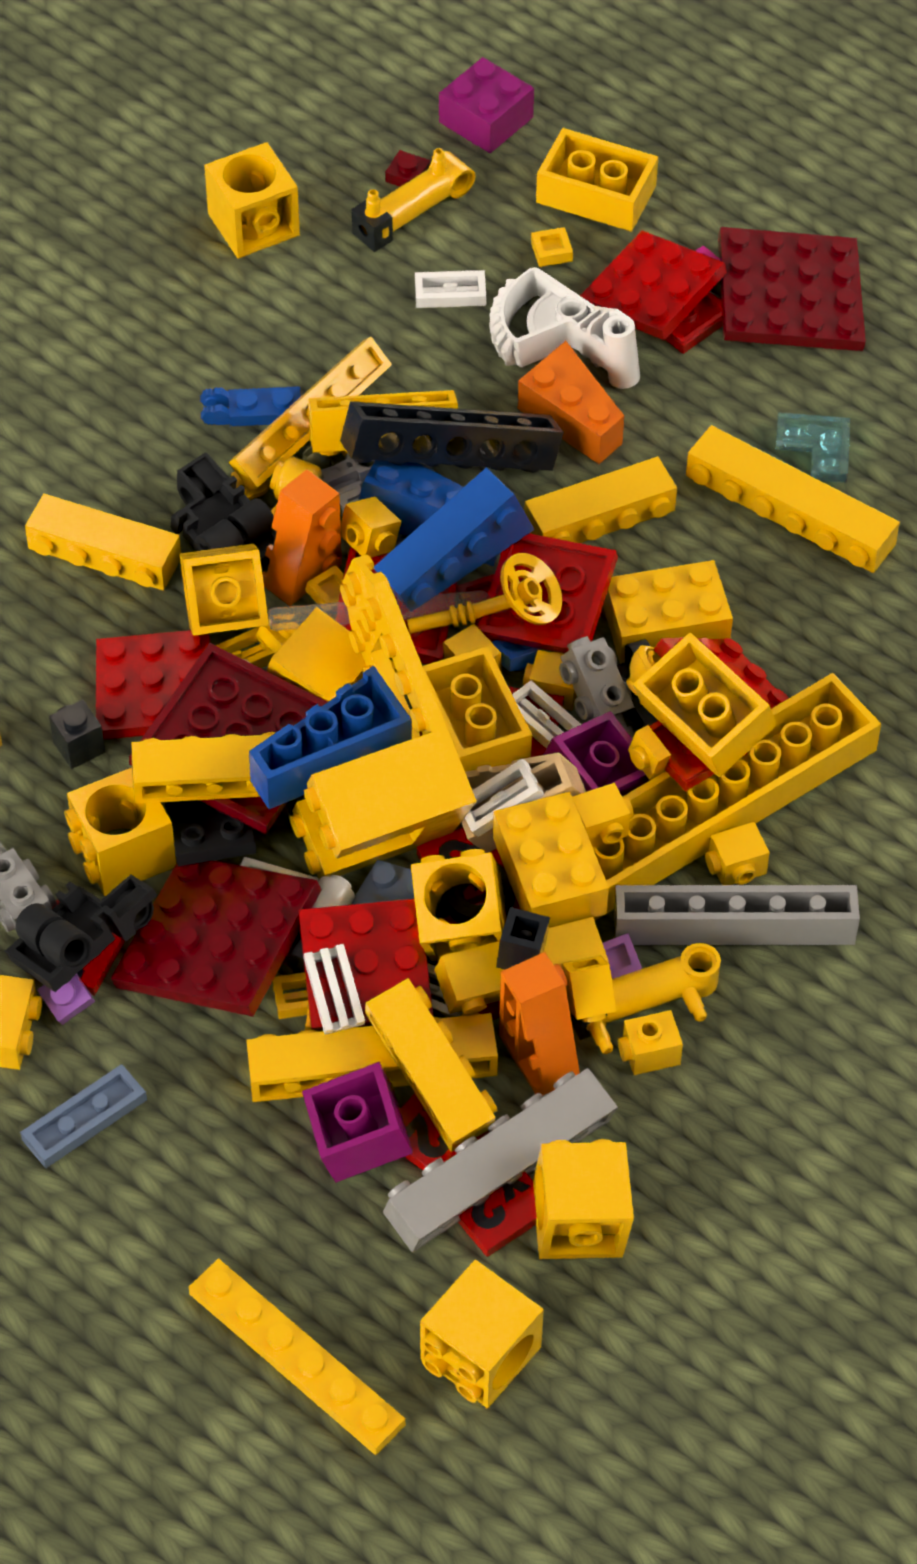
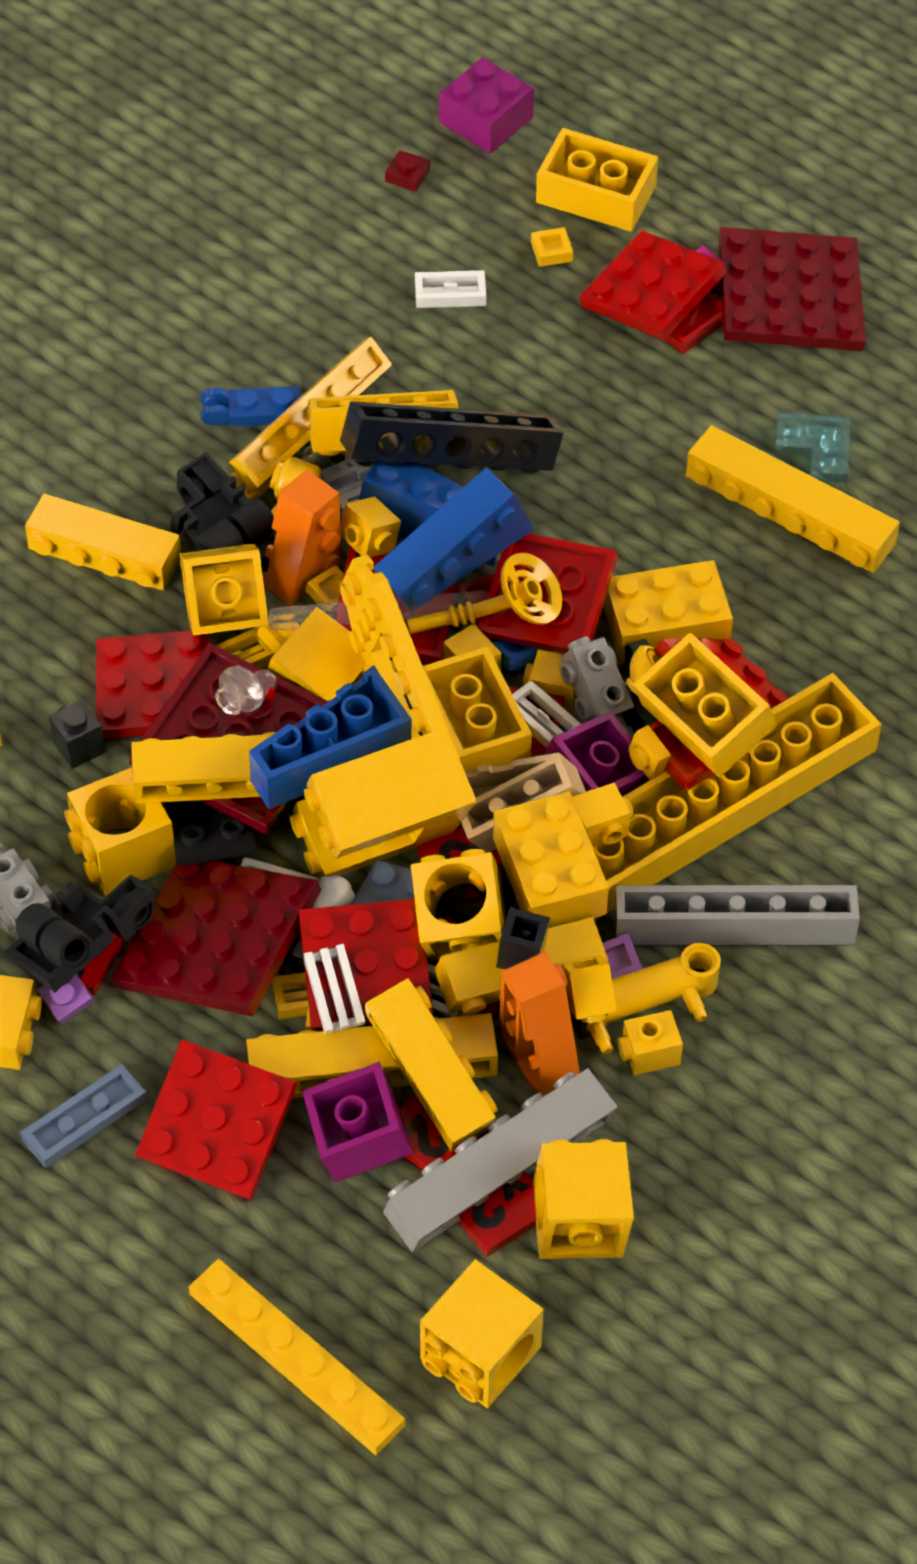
(216, 1119): none -> red plate
(244, 691): none -> clear animal
(252, 200): yellow brick -> none
(378, 218): yellow piece -> none
(522, 792): white tile -> none
(561, 316): white arm -> none
(576, 402): orange wedge -> none
(604, 503): yellow brick -> none
(737, 855): yellow brick -> none

